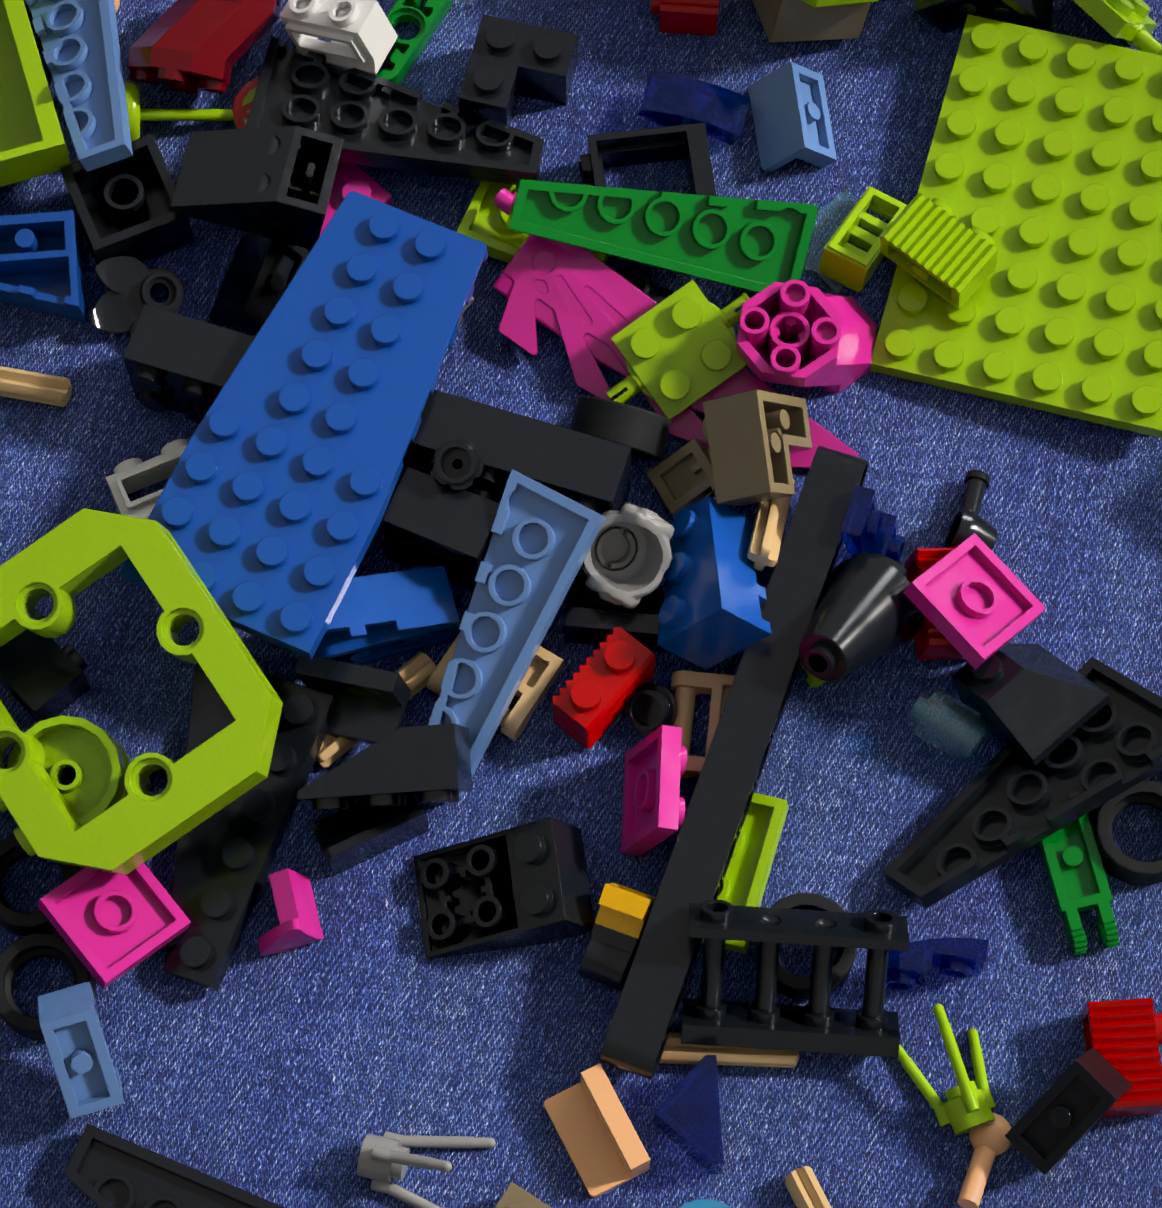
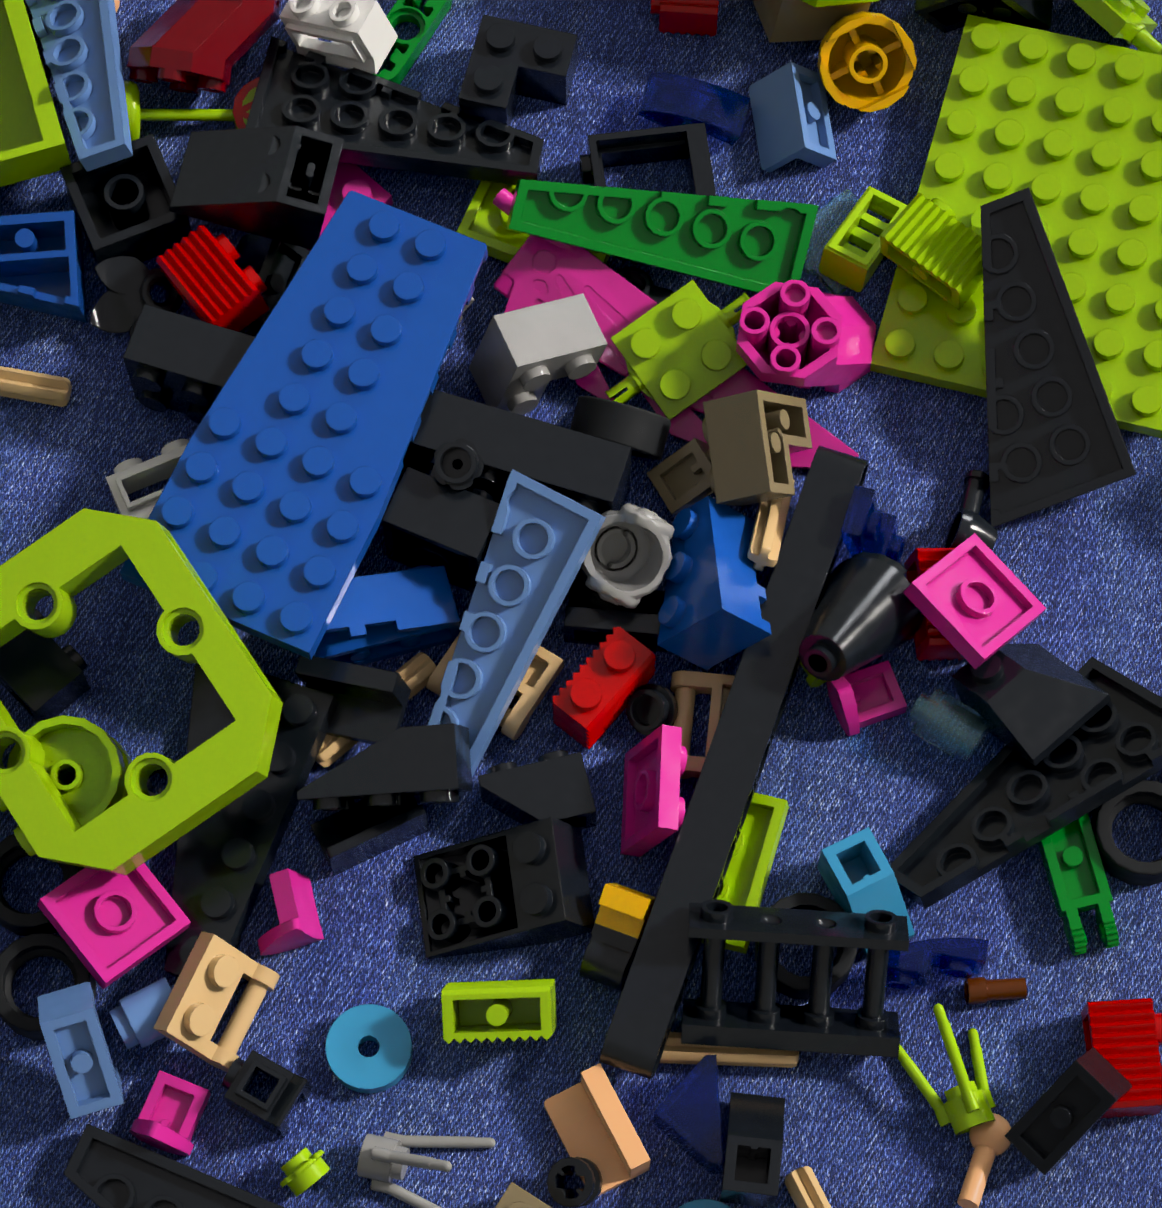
(139, 1014): none -> medium blue brick
(171, 1114): none -> dark pink tile
(204, 994): none -> tan plate
(212, 282): none -> red brick
(281, 1100): none -> black window
(303, 1170): none -> lime plate
(365, 1024): none -> dark azure piece
(499, 1010): none -> lime brick
(534, 347): none -> light grey brick
(544, 789): none -> black slope
(566, 1196): none -> black bush
(753, 1150): none -> black slope
(862, 877): none -> dark azure slope
(866, 61): none -> yellow cylinder
(866, 697): none -> dark pink tile
(979, 990): none -> reddish brown piece
(1045, 399): none -> black wing

